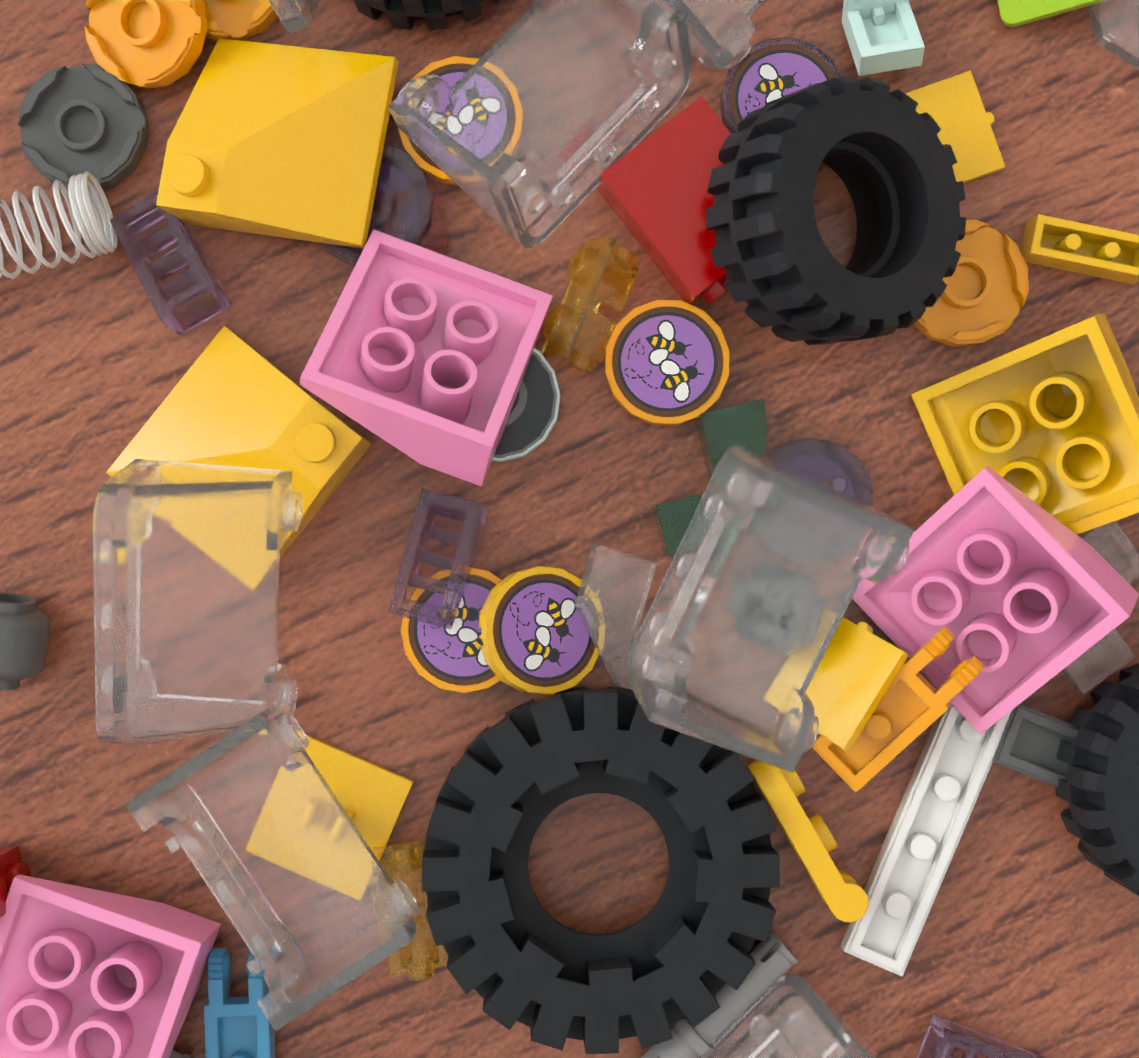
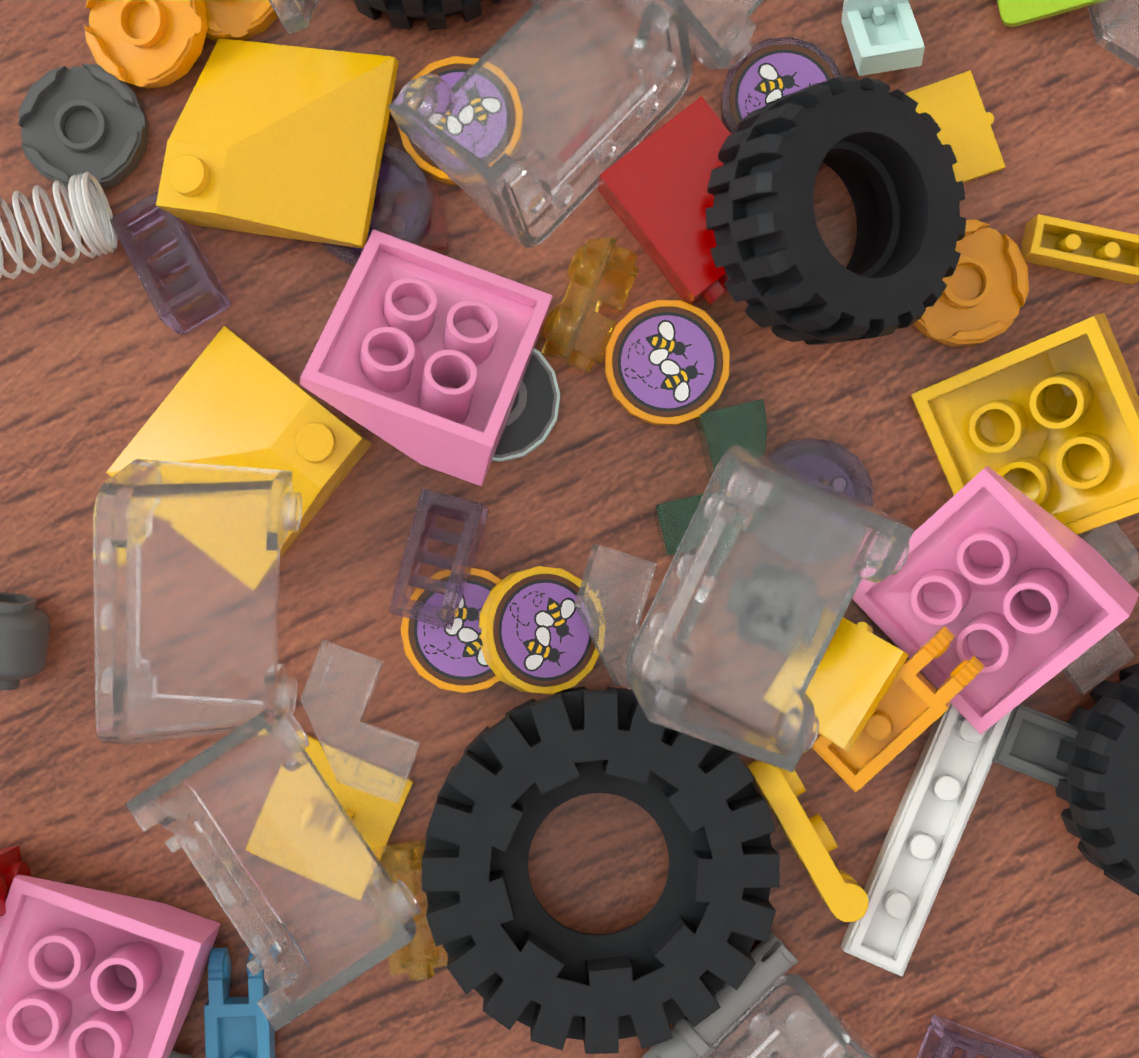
(356, 750): none -> clear tile

